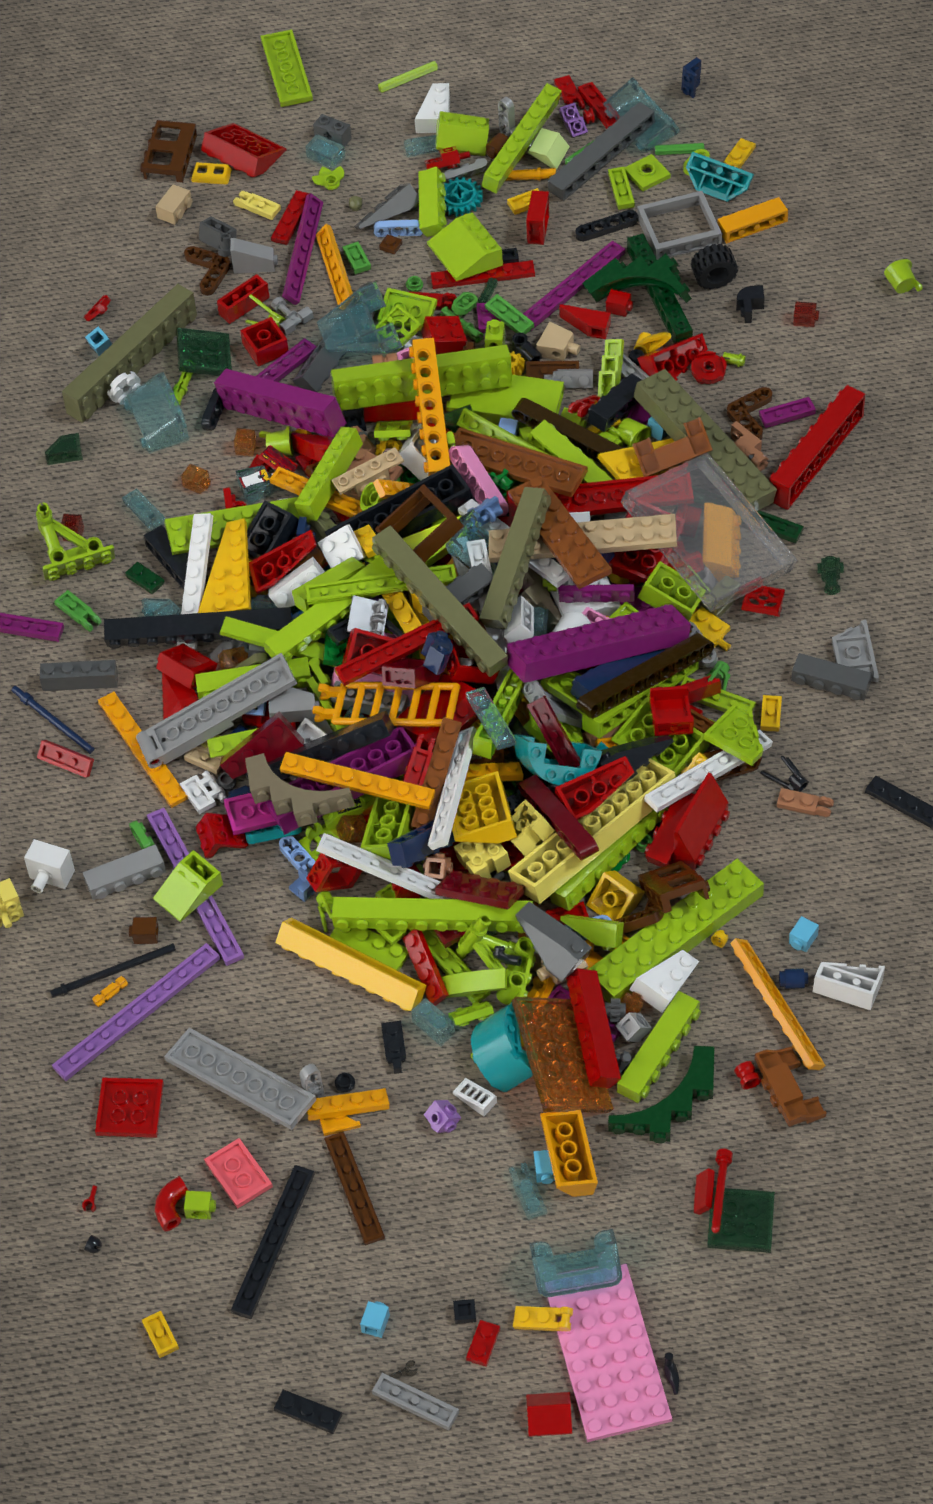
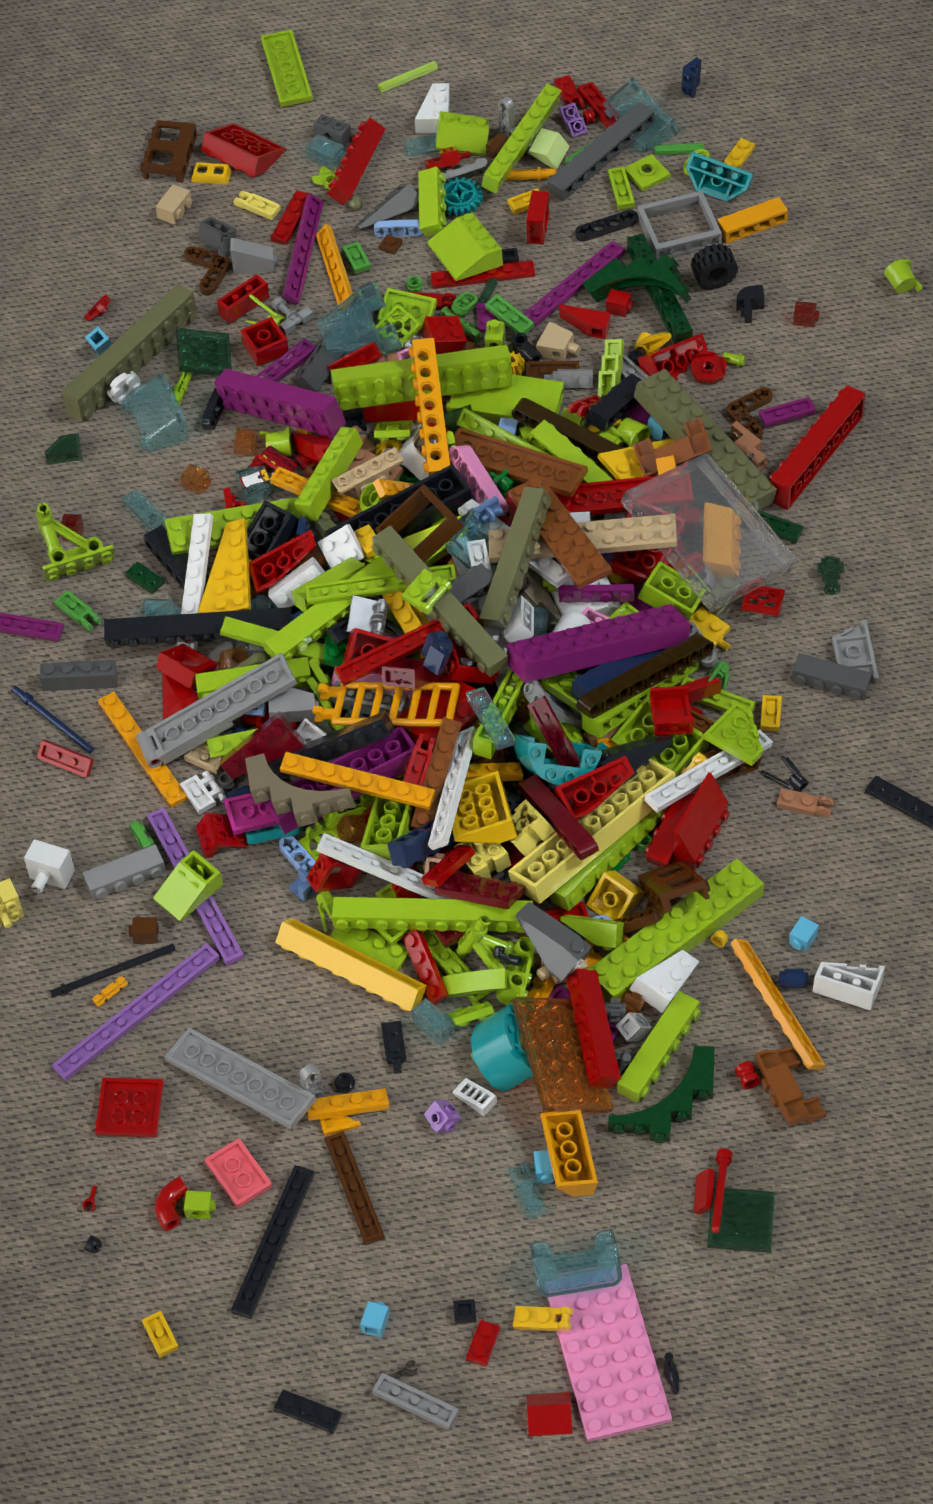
(355, 161): none -> red brick
(361, 356): none -> red tile
(422, 587): none -> lime plate
(448, 866): none -> red plate
(665, 464): none -> light orange tile

